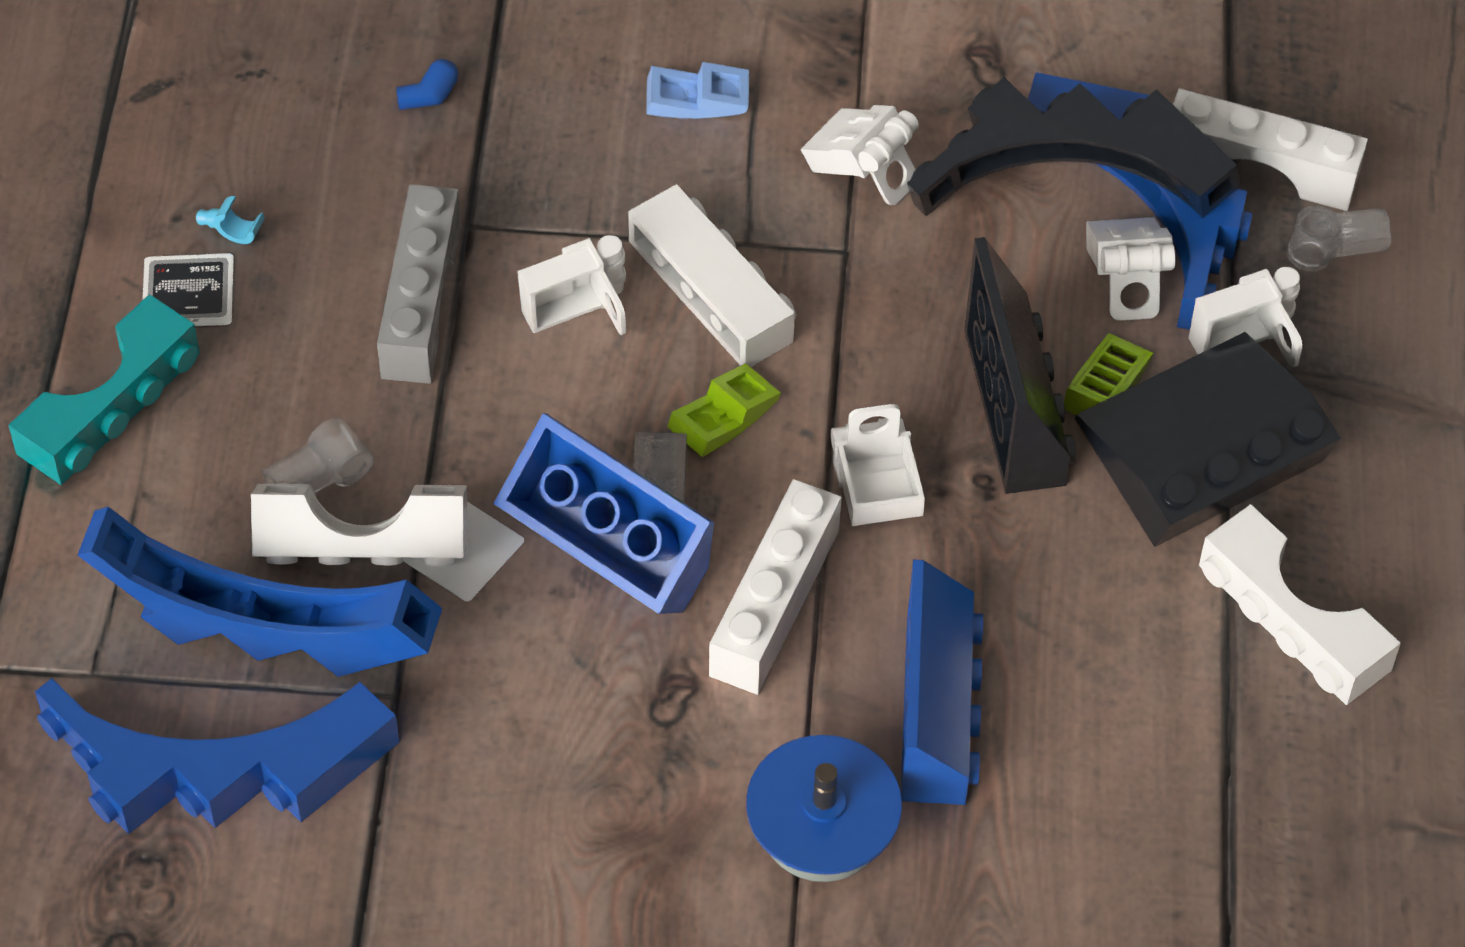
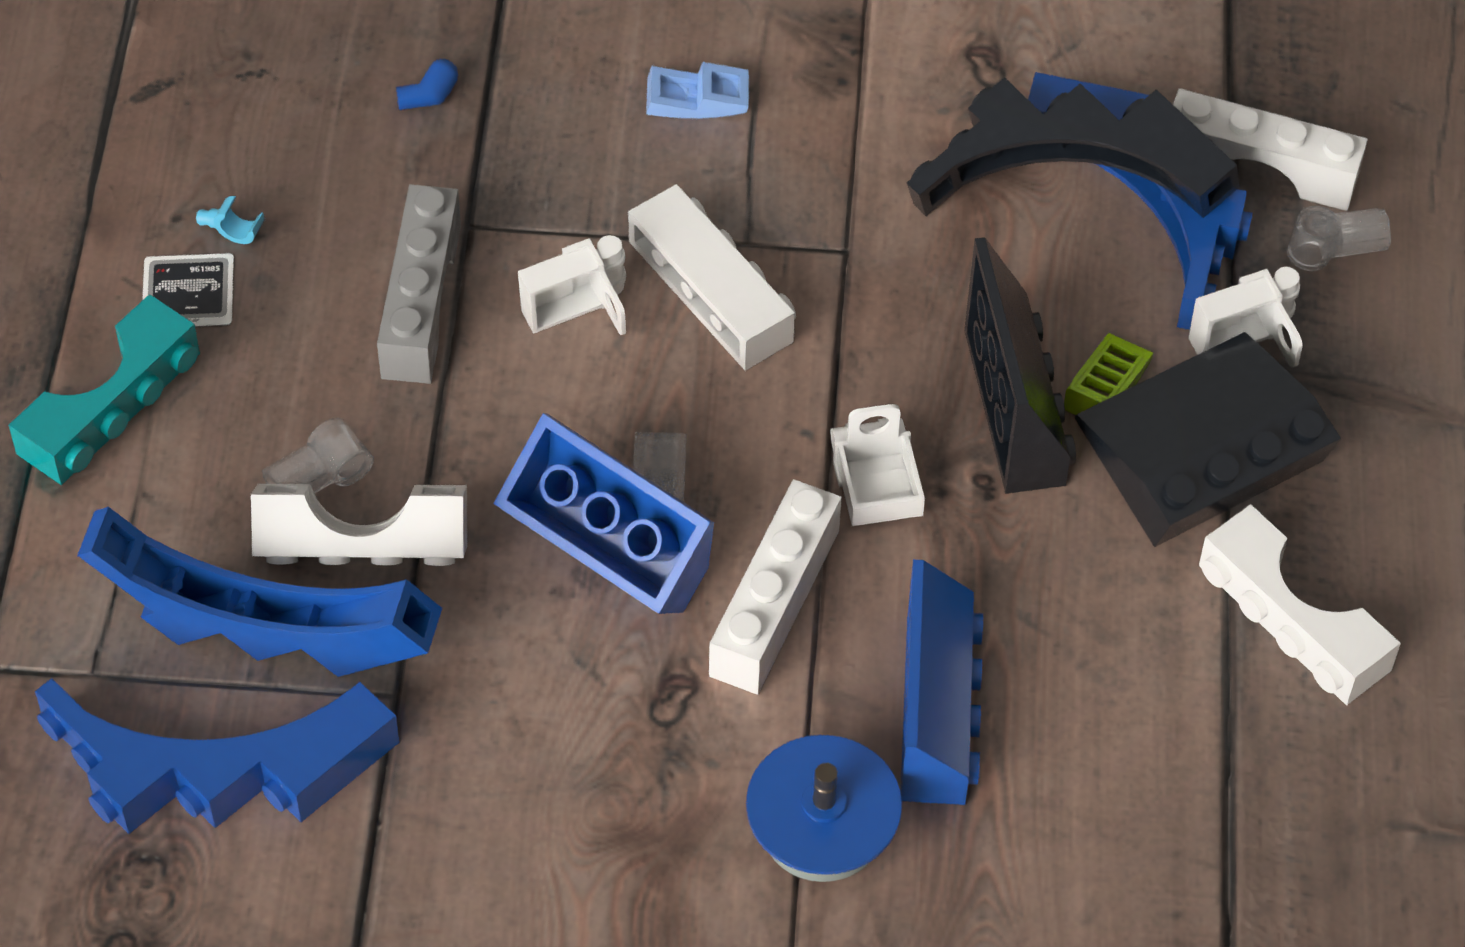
(487, 551): white sticker -> none
(726, 411): lime slope -> none
(865, 143): white piece -> none
(1131, 253): white piece -> none

